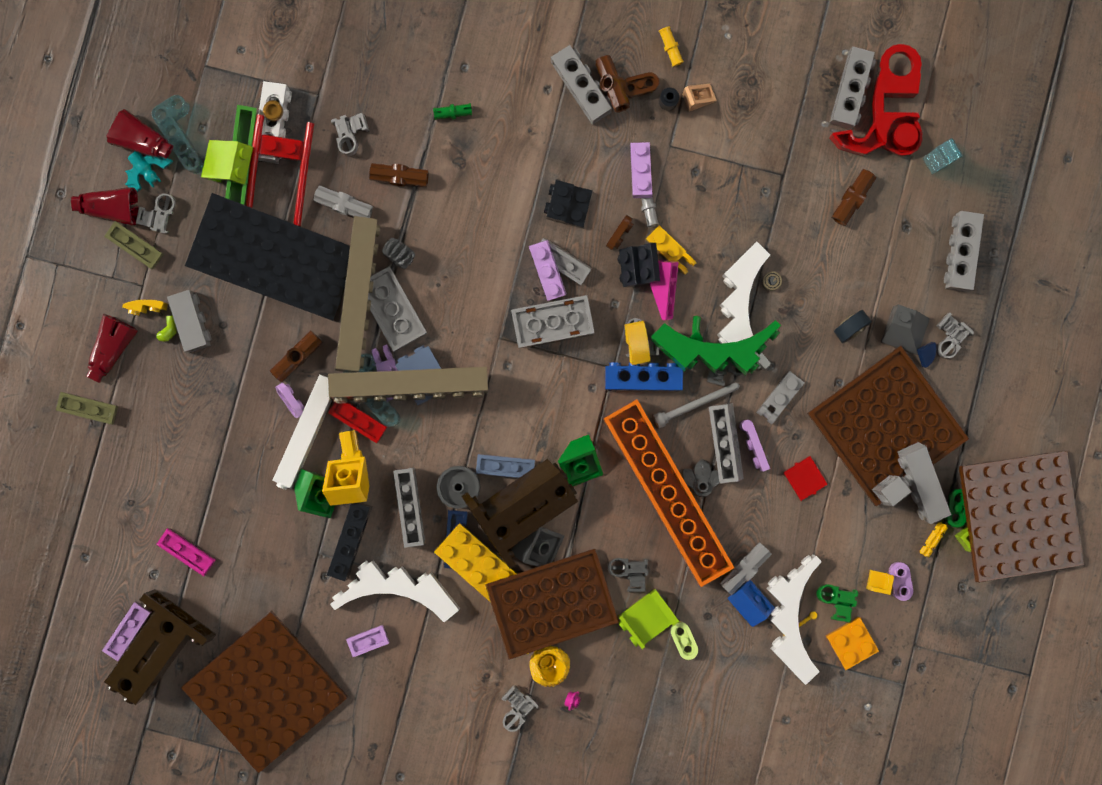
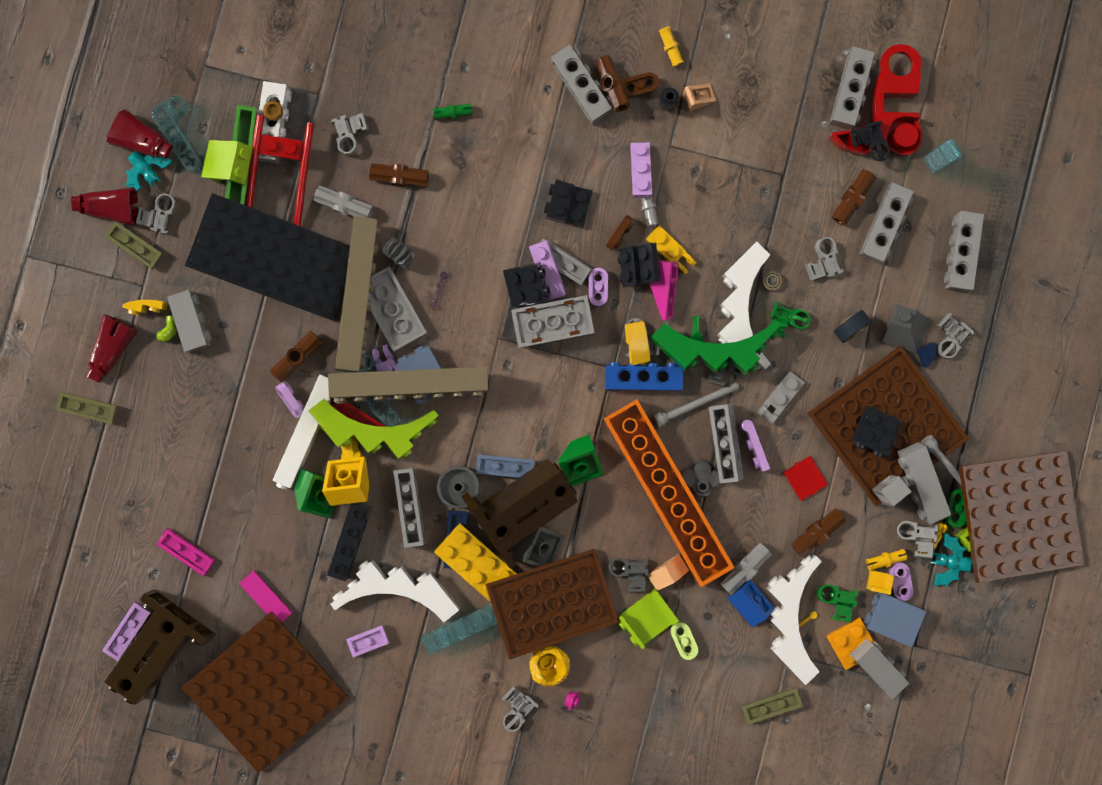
(265, 596): none -> dark pink tile
(396, 438): none -> lime arch
(443, 275): none -> hinge
(458, 629): none -> clear light blue brick
(527, 284): none -> black plate
(598, 287): none -> lavender plate
(668, 572): none -> light nougat slope
(771, 705): none -> olive plate
(782, 317): none -> green piece
(818, 532): none -> reddish brown piece
(828, 264): none -> light grey piece
(871, 135): none -> black piece
(876, 432): none -> black plate
(880, 668): none -> light grey brick
(886, 559): none -> yellow pin
(894, 619): none -> sand blue panel
(904, 199): none -> light grey brick
(924, 538): none -> light grey piece
(932, 447): none -> light grey piece
(954, 562): none -> teal animal

